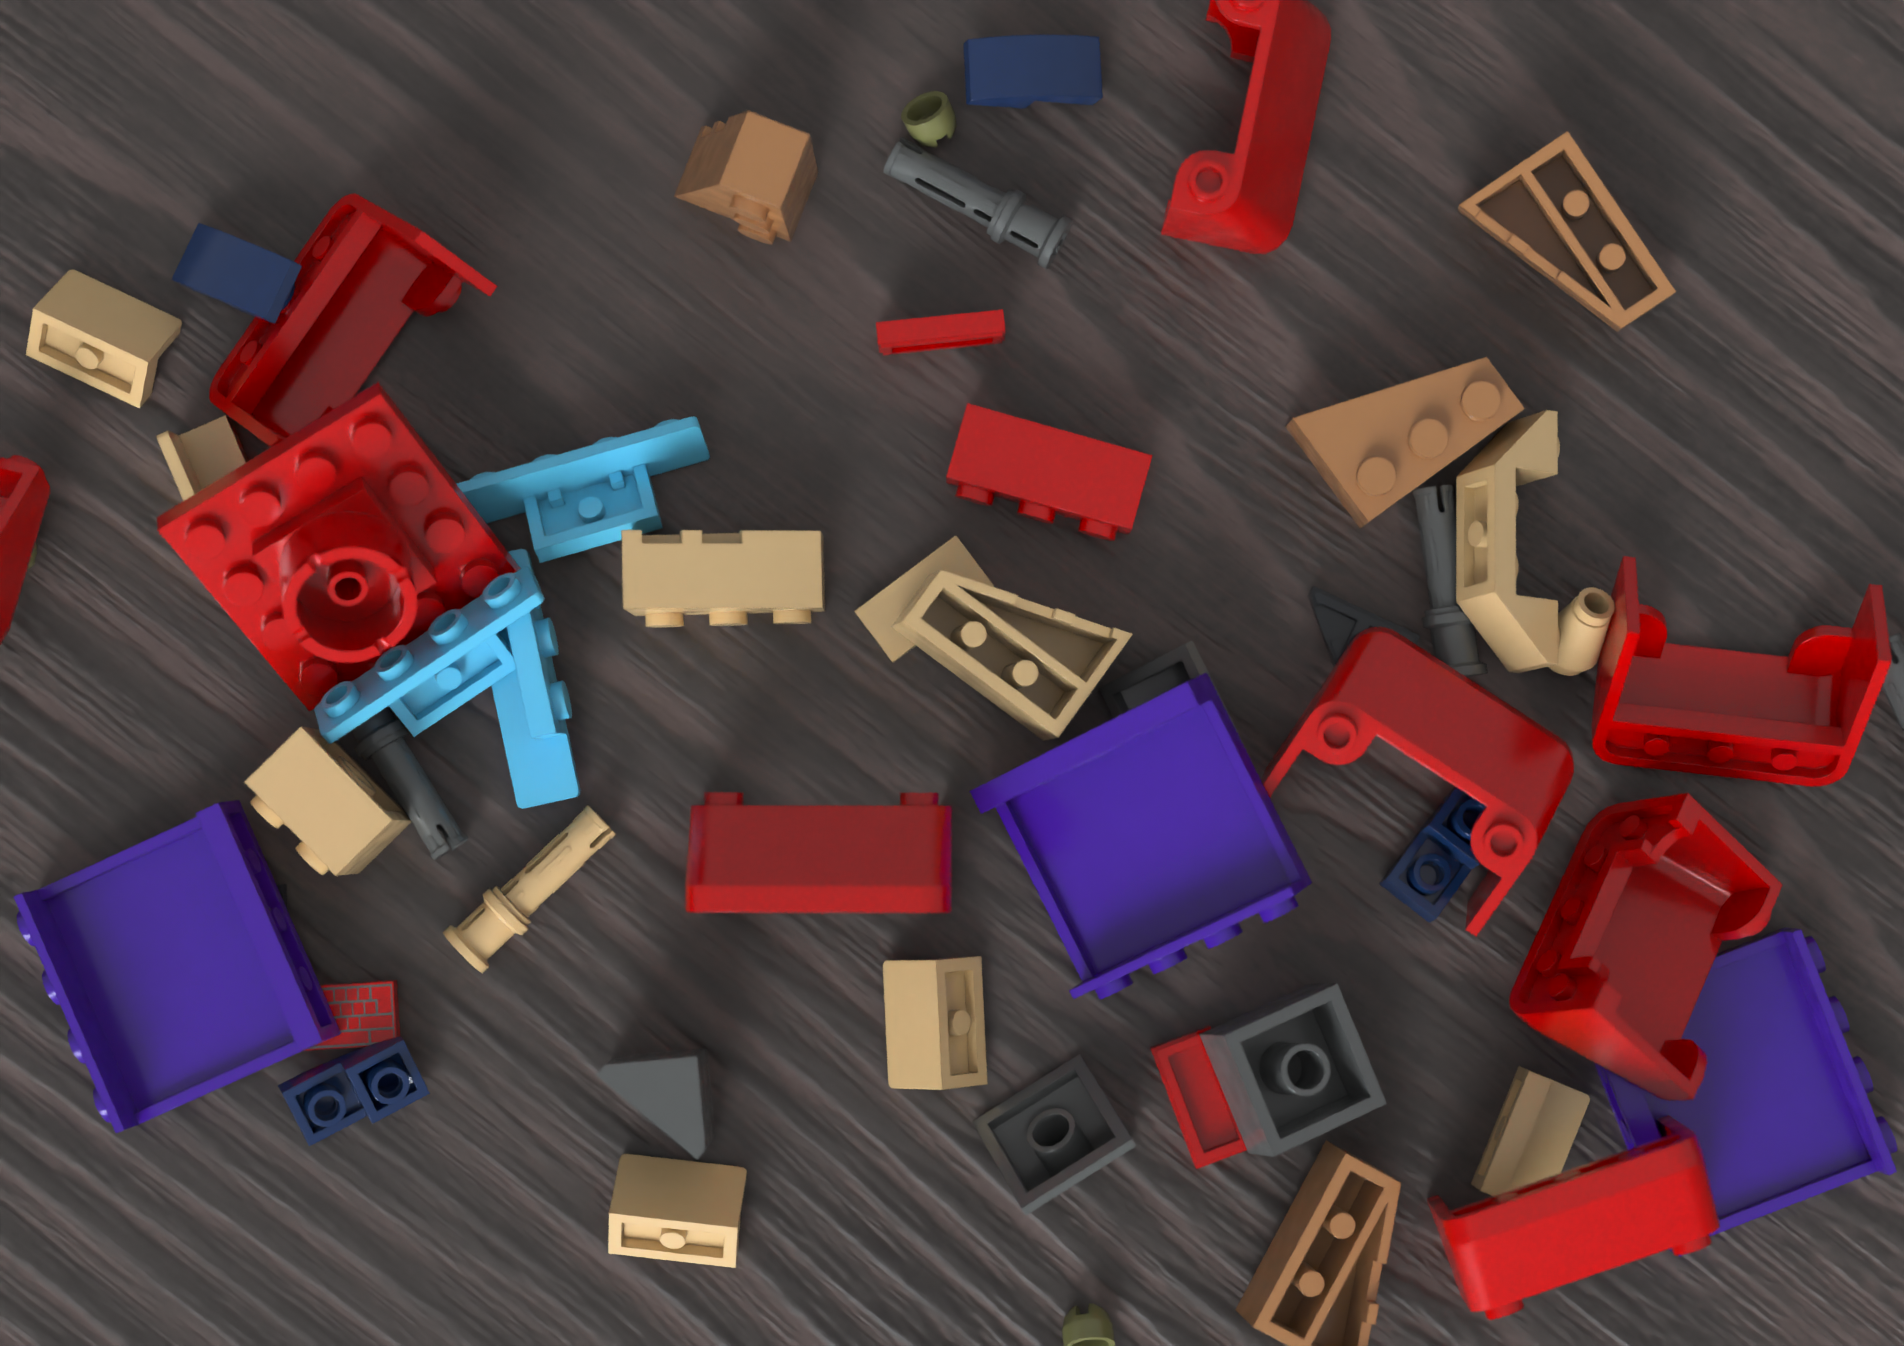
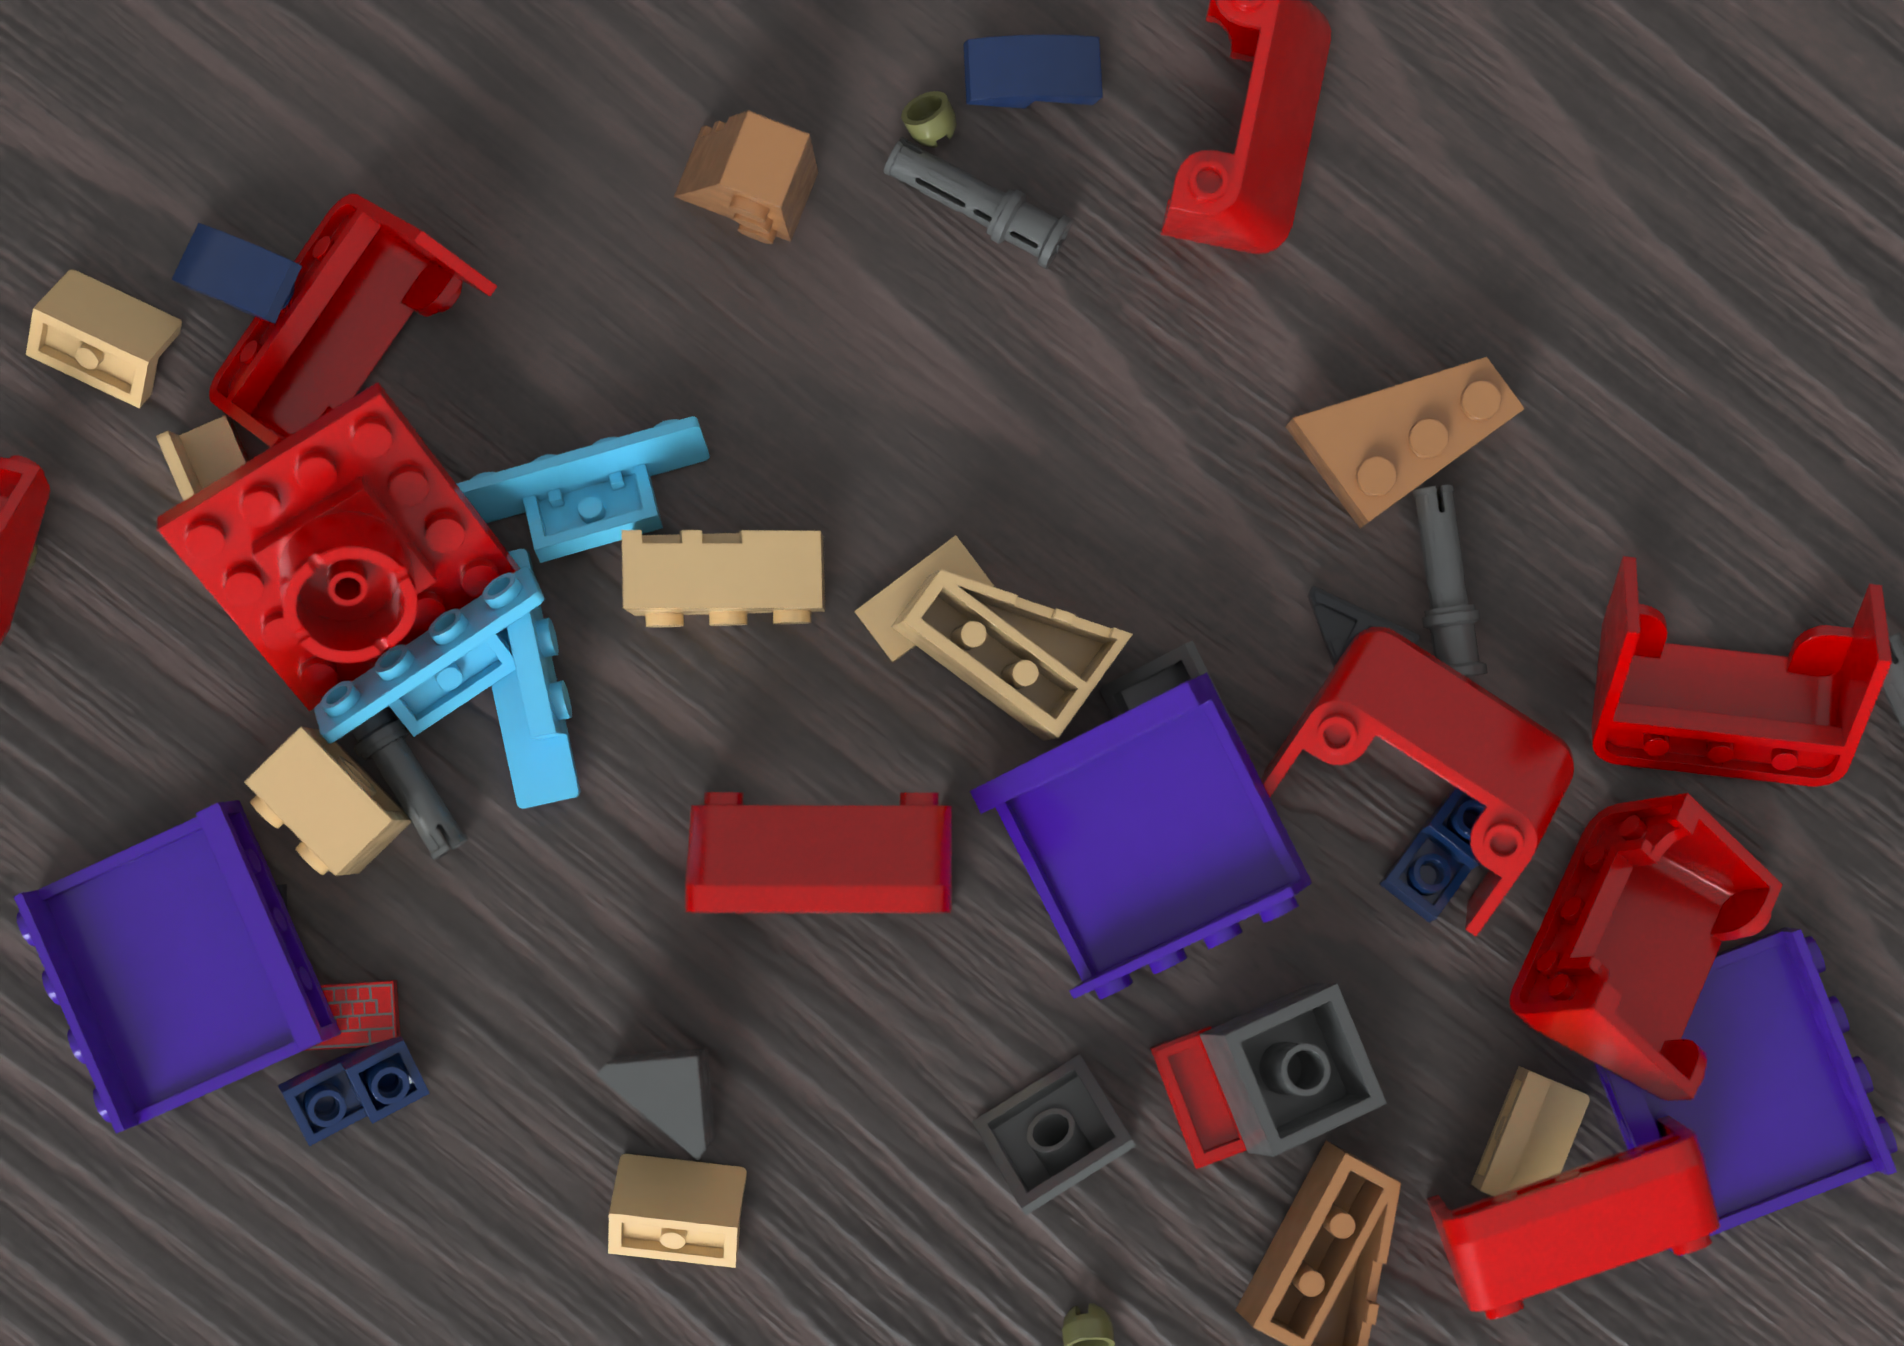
(508, 908): tan pin -> none
(935, 1023): tan panel -> none
(941, 332): red tile -> none
(1047, 472): red brick -> none
(1516, 627): tan slope -> none
(1572, 233): medium nougat wedge -> none
(1583, 631): tan cone -> none

